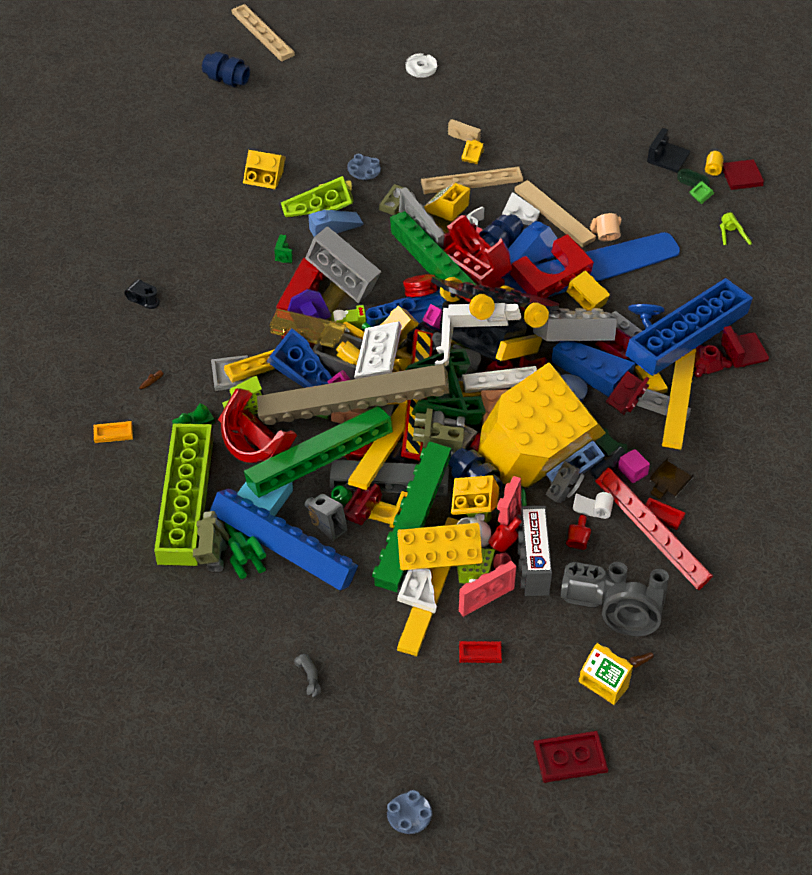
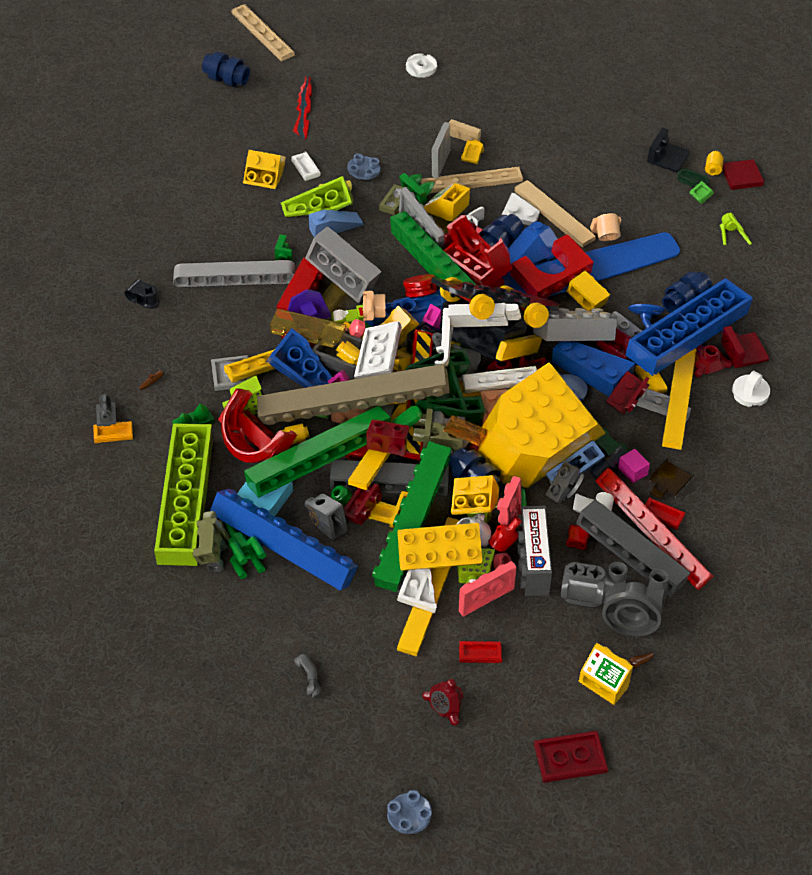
(105, 411): none -> dark grey hinge
(233, 273): none -> light grey beam
(302, 124): none -> red sword
(302, 433): none -> yellow brick
(305, 166): none -> white tile
(357, 328): none -> coral tile
(373, 305): none -> light nougat piece
(387, 437): none -> dark red bracket
(409, 416): none -> green piece
(420, 191): none -> green tile
(441, 150): none -> light grey tile
(445, 700): none -> dark red rock
(465, 430): none -> clear orange tile
(630, 545): none -> dark grey brick
(685, 289): none -> dark blue piece
(751, 389): none -> white tile

